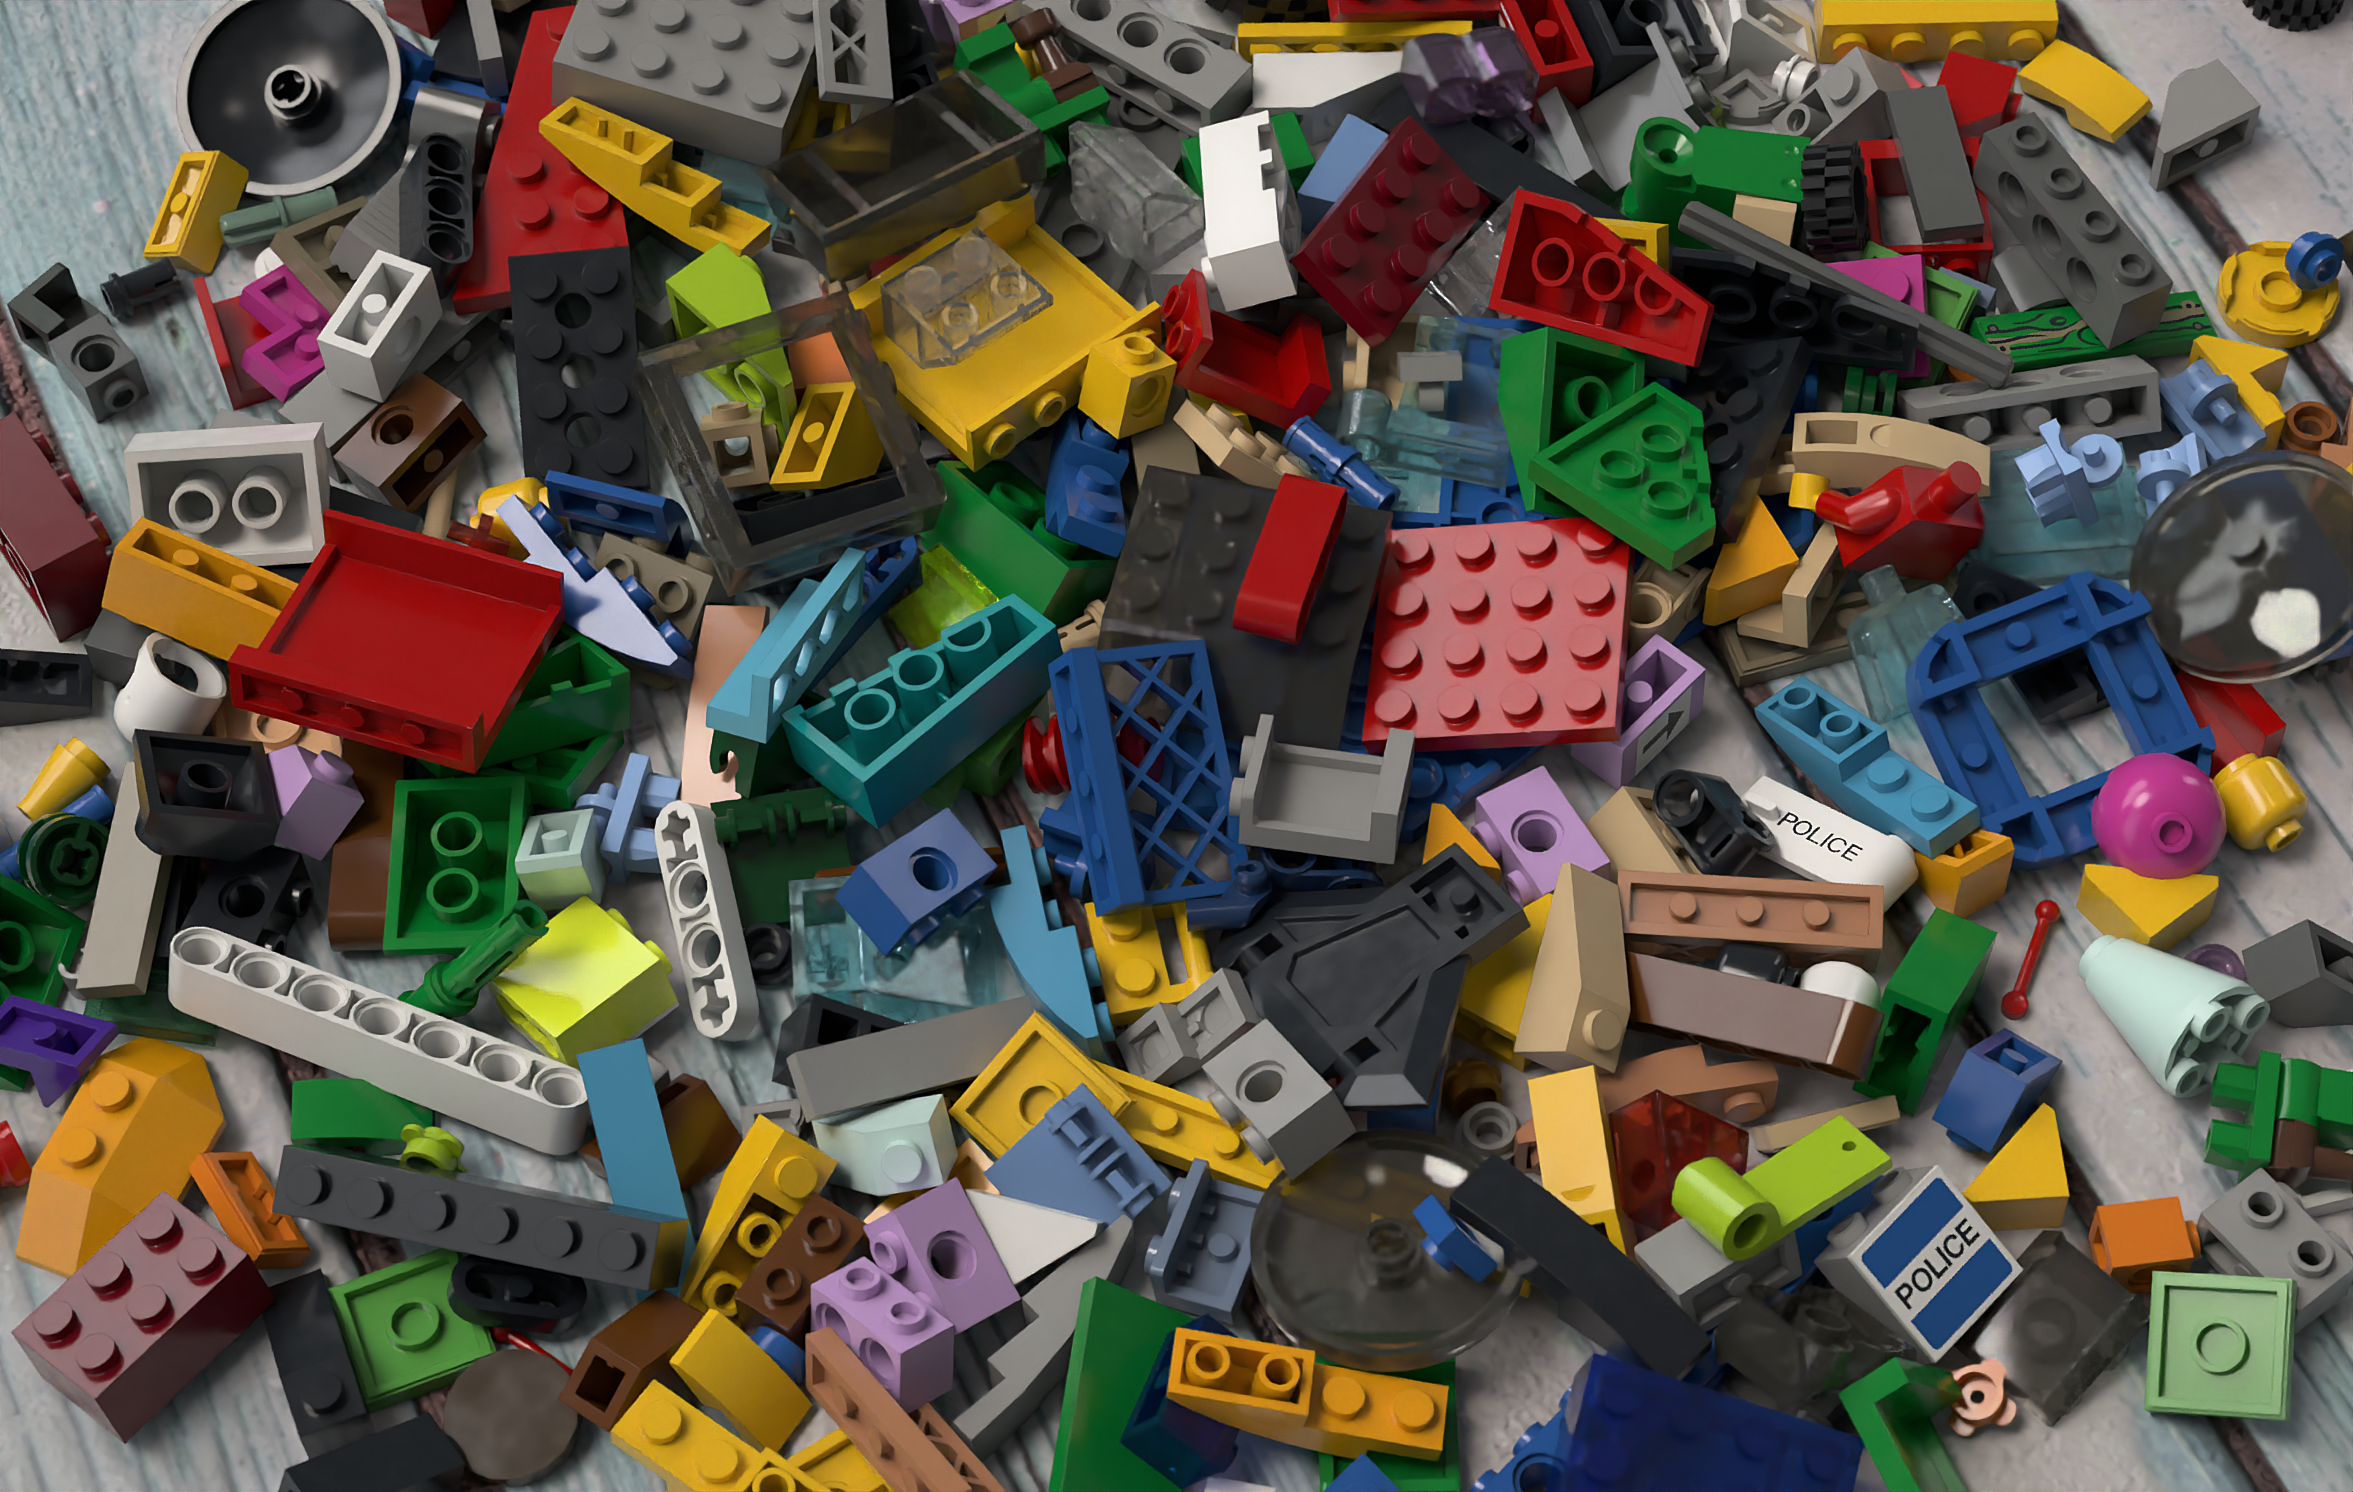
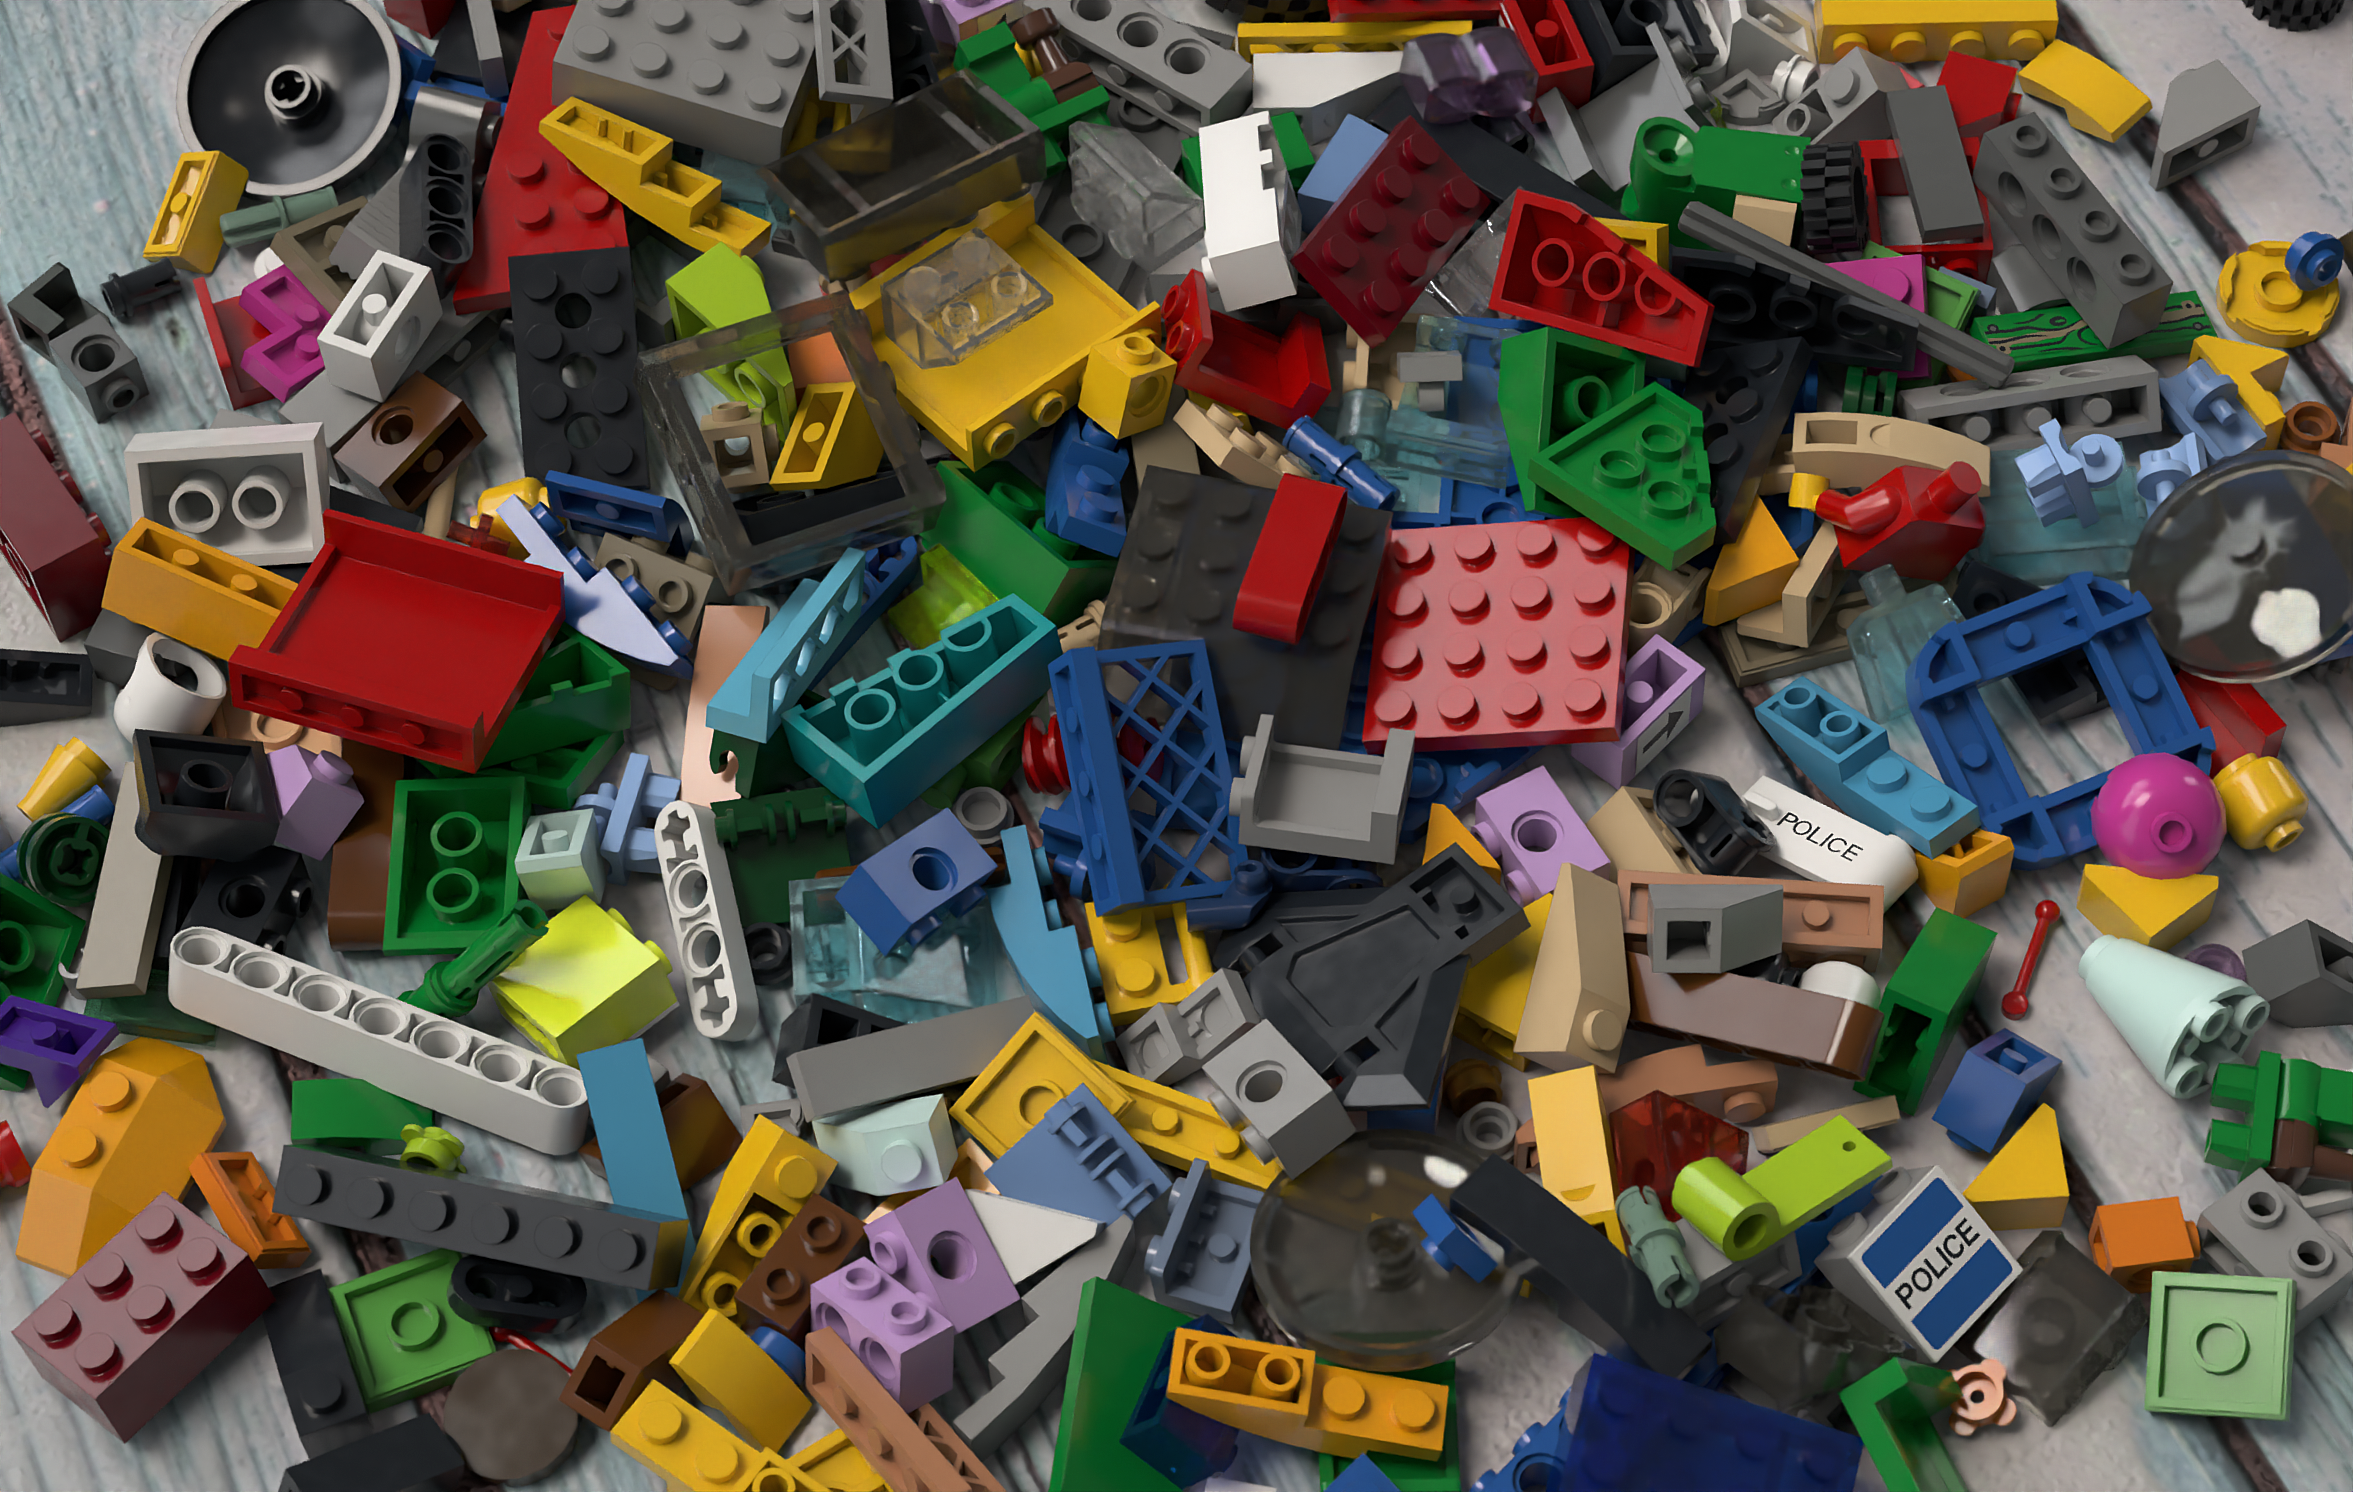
(984, 815): none -> light grey plate
(1657, 1247): none -> sand green pin
(1712, 926): none -> light grey slope

